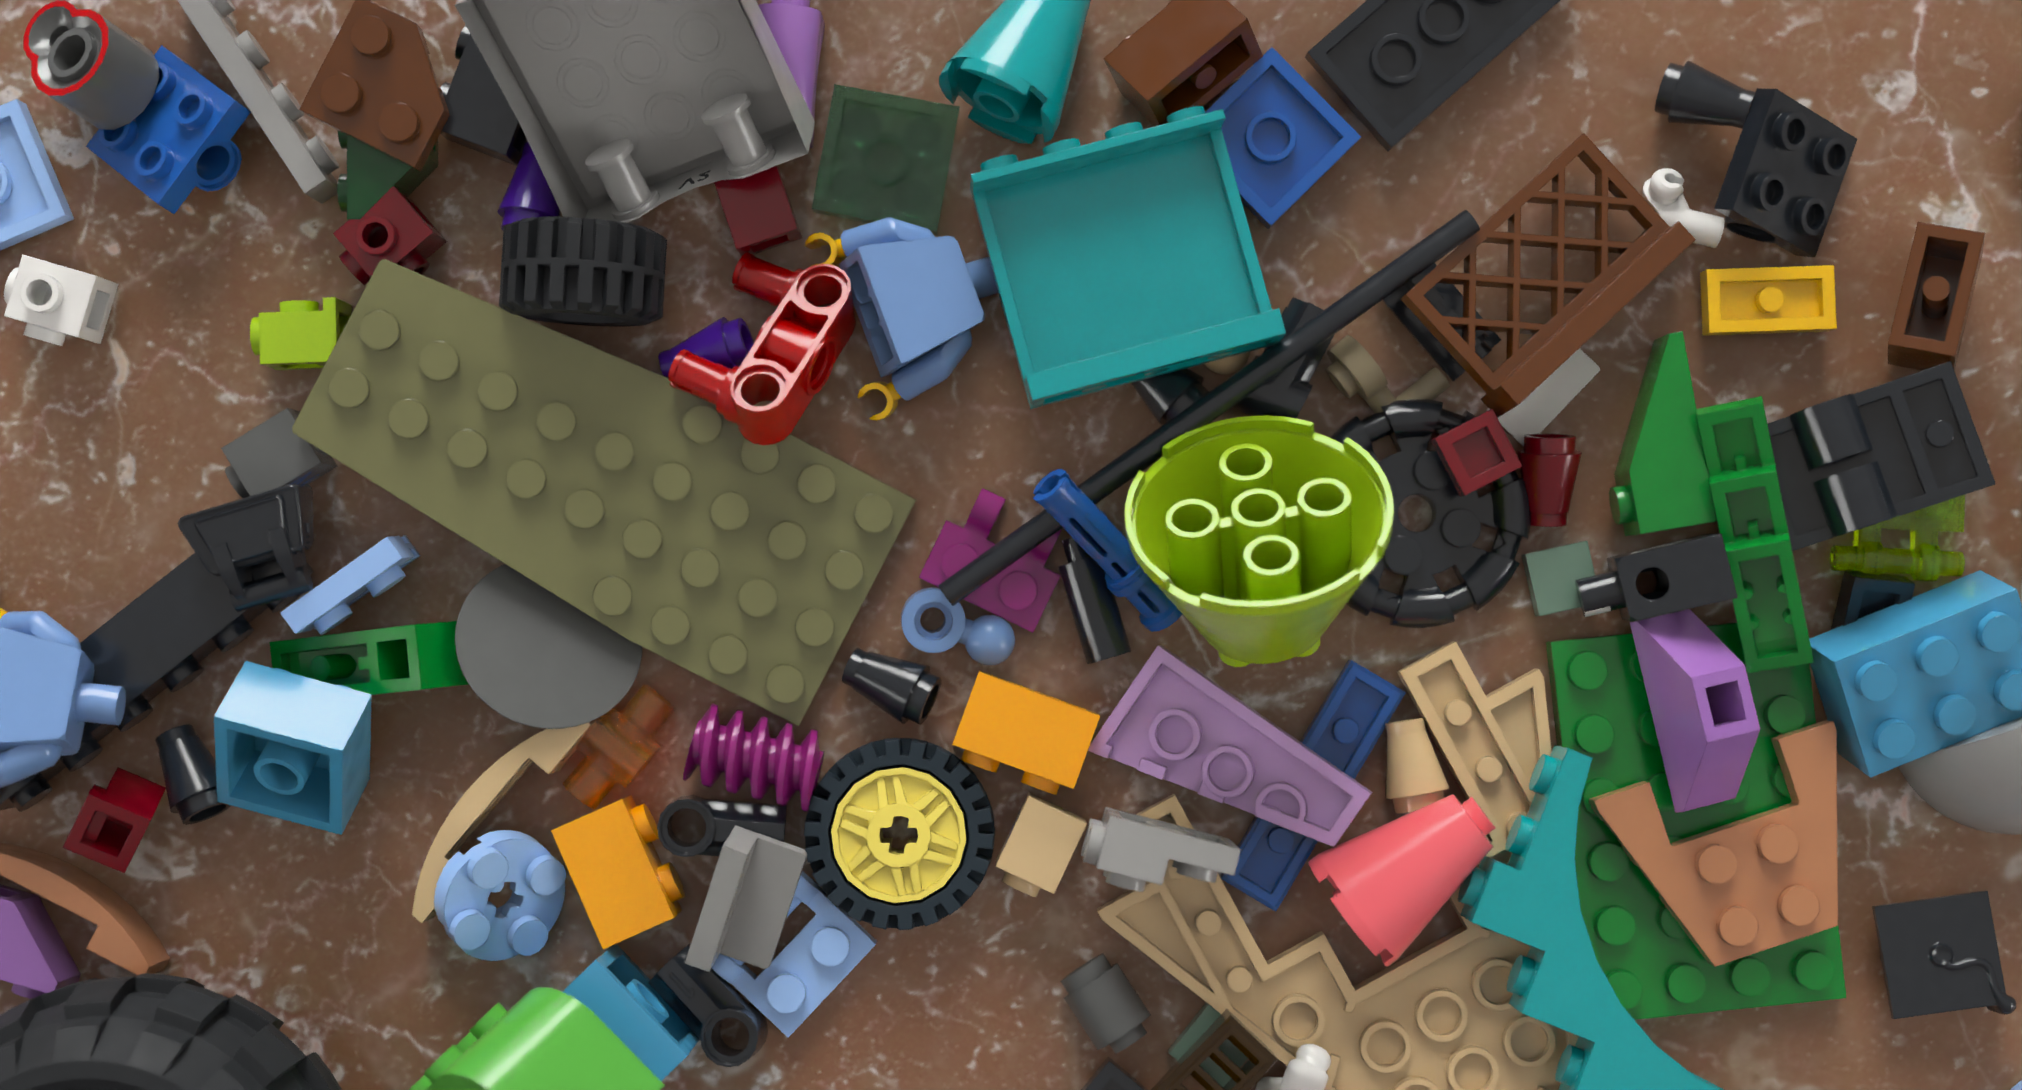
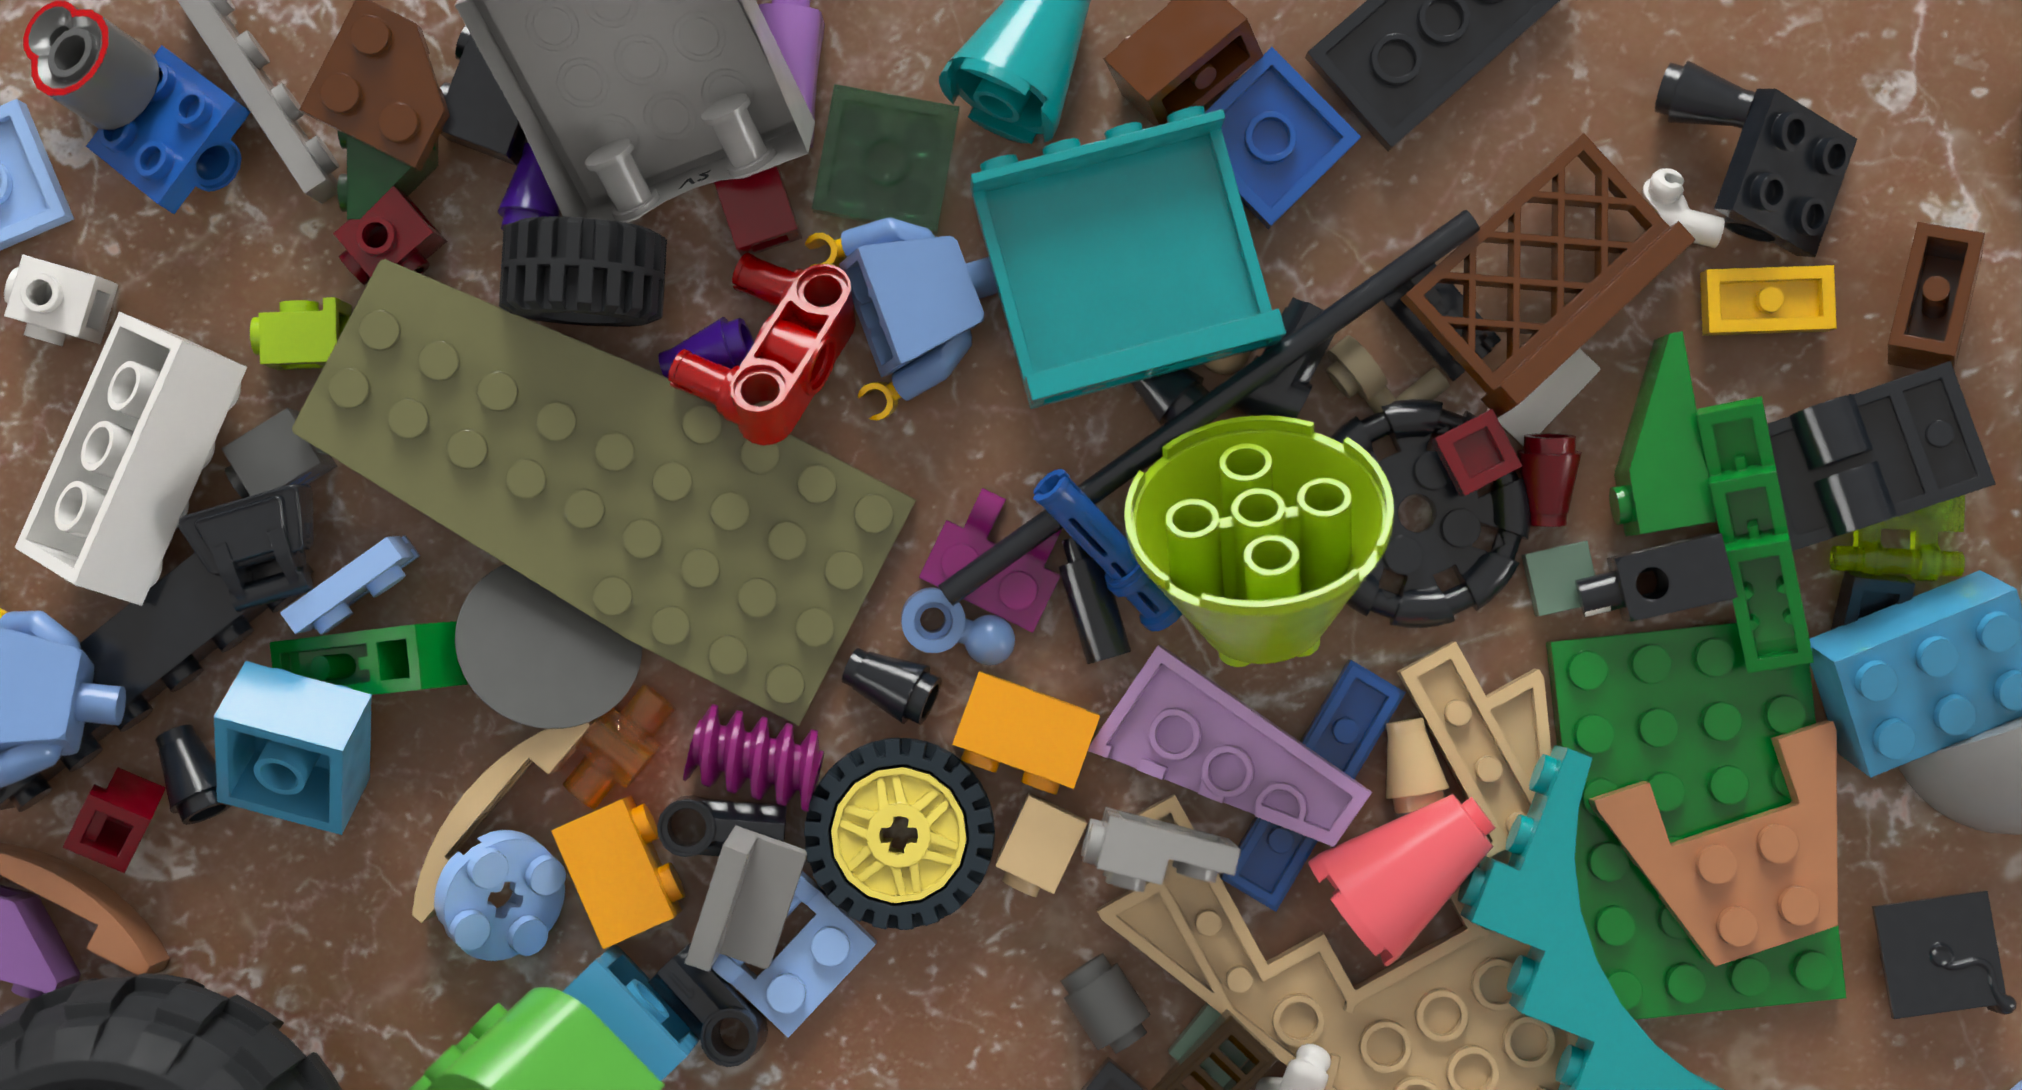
(130, 460): none -> white brick
(1697, 707): medium lavender slope -> none

